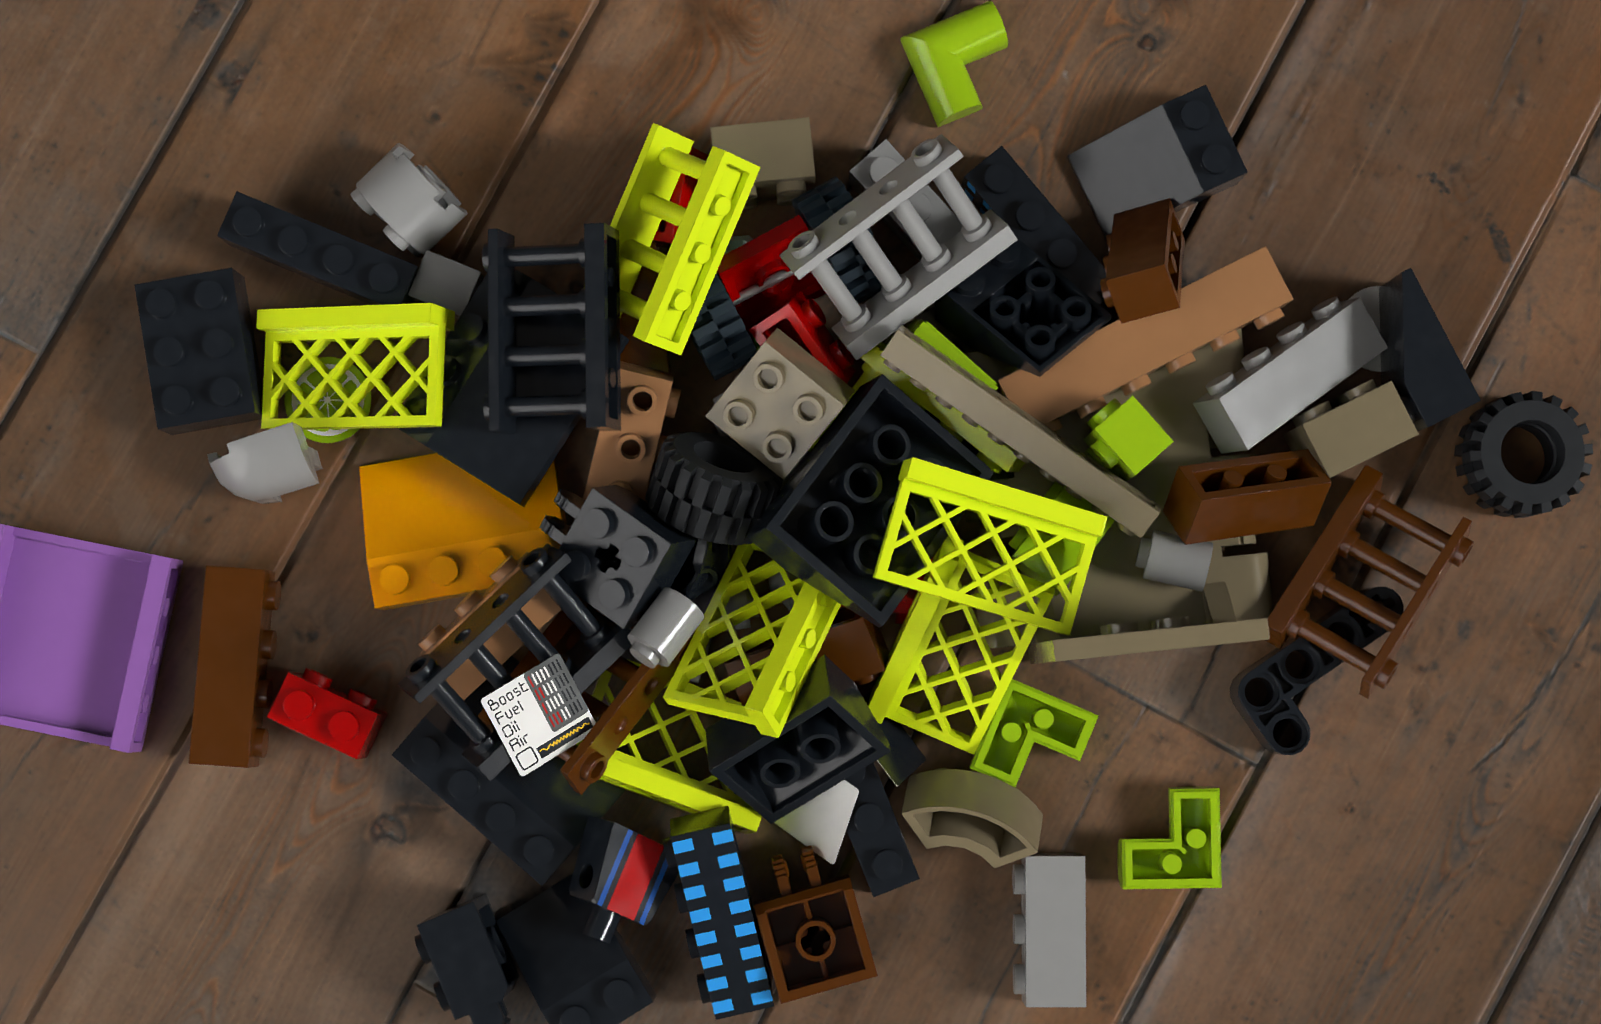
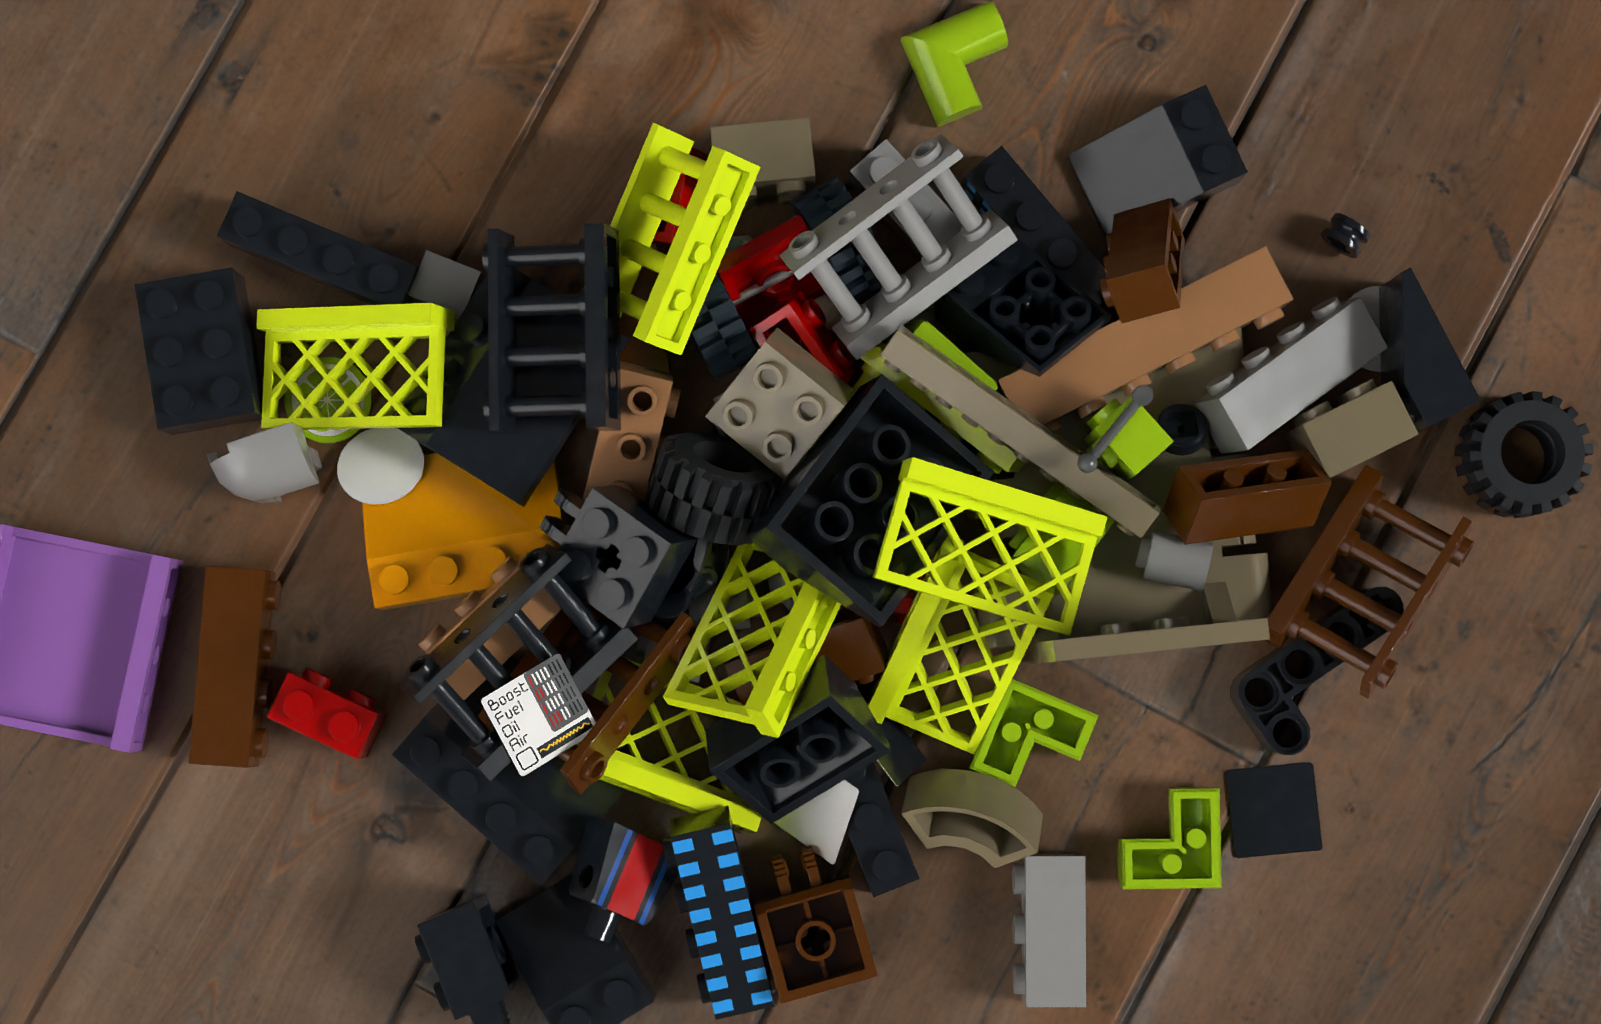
(380, 465): none -> white sticker
(409, 201): light grey brick -> none
(664, 628): light grey brick -> none
(1141, 396): none -> dark grey hinge
(1185, 427): none -> black tile
(1274, 810): none -> black sticker
(1345, 235): none -> black bush

